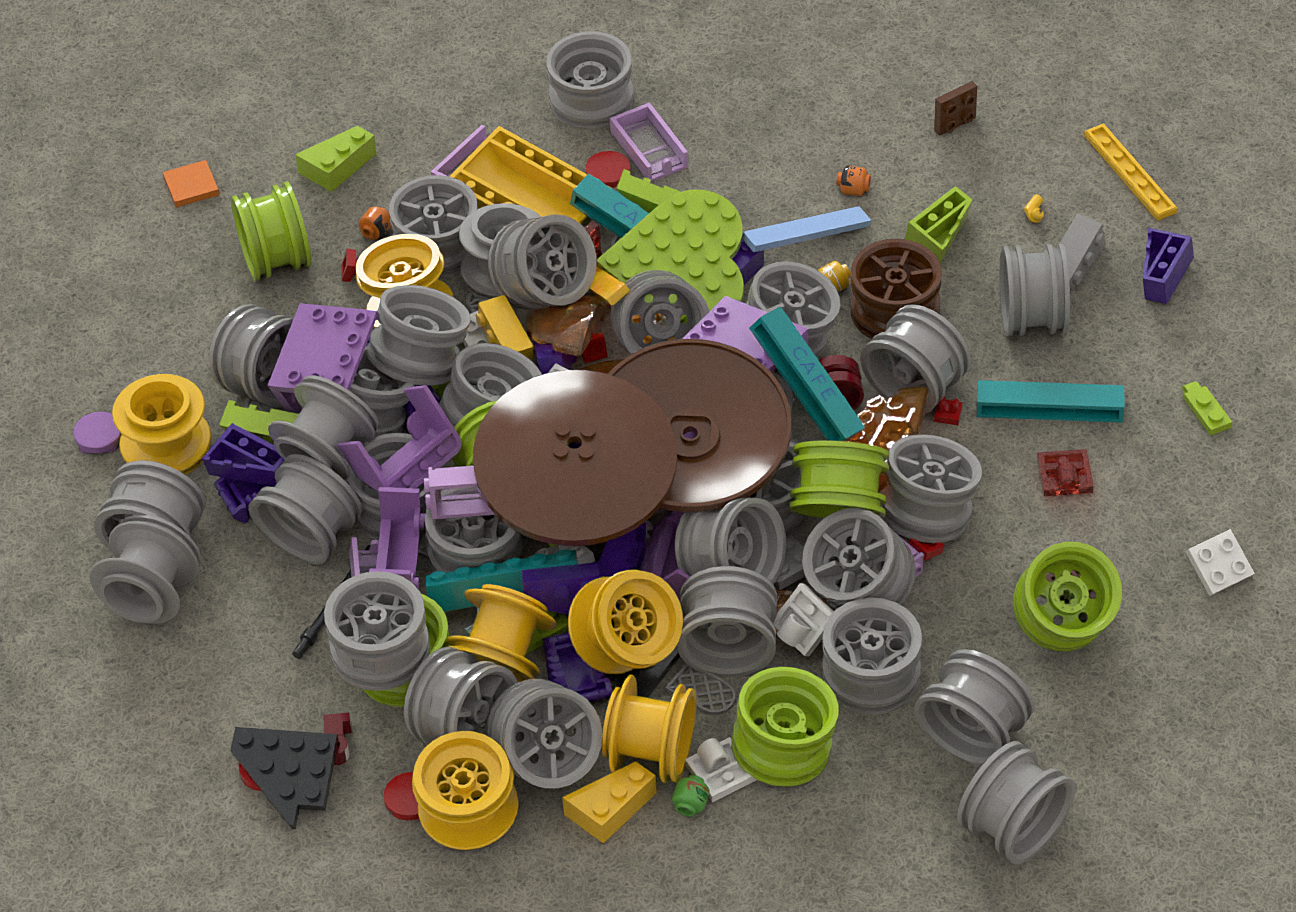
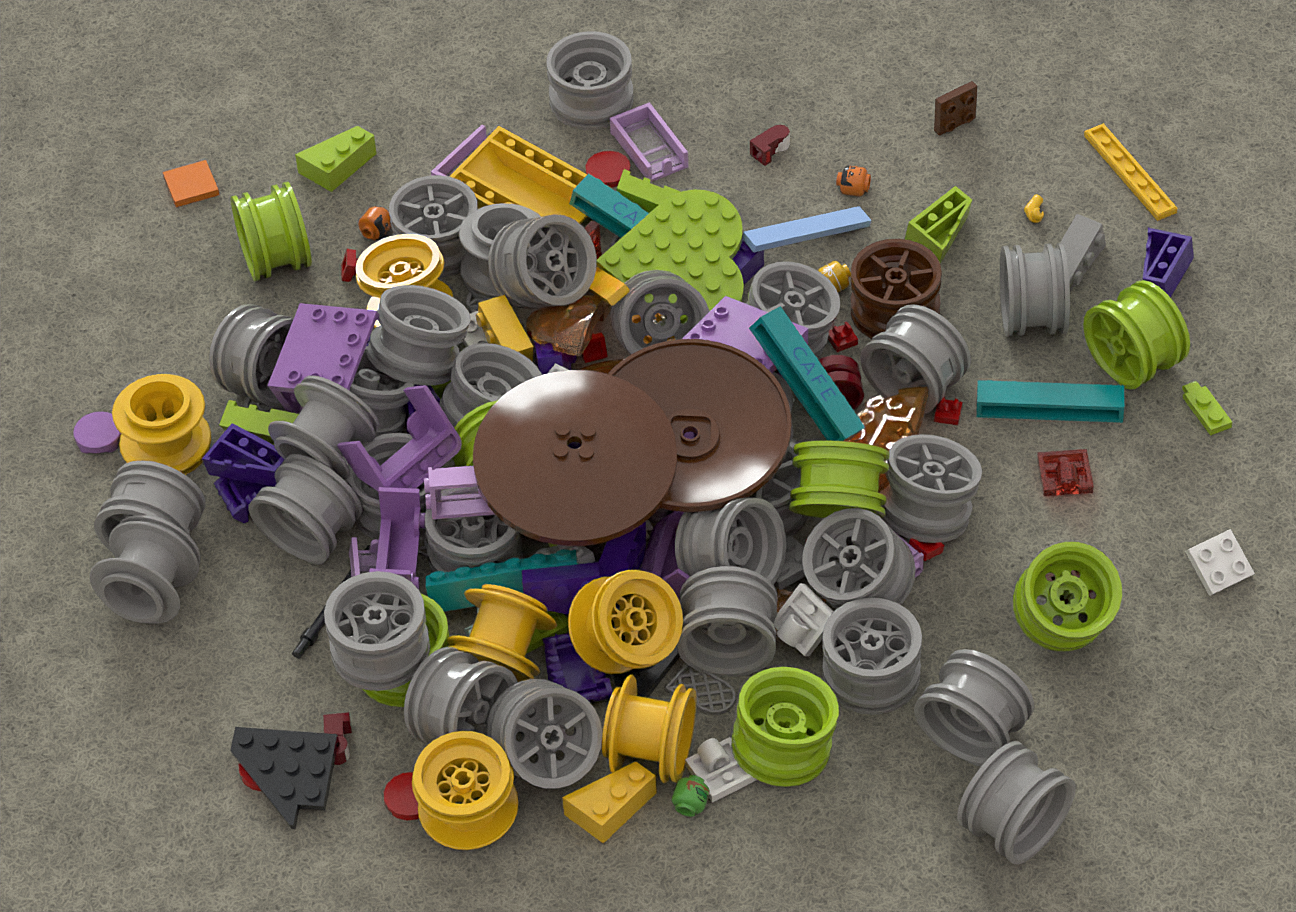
(769, 143): none -> dark red leg
(842, 337): none -> red tile
(1136, 334): none -> lime wheel

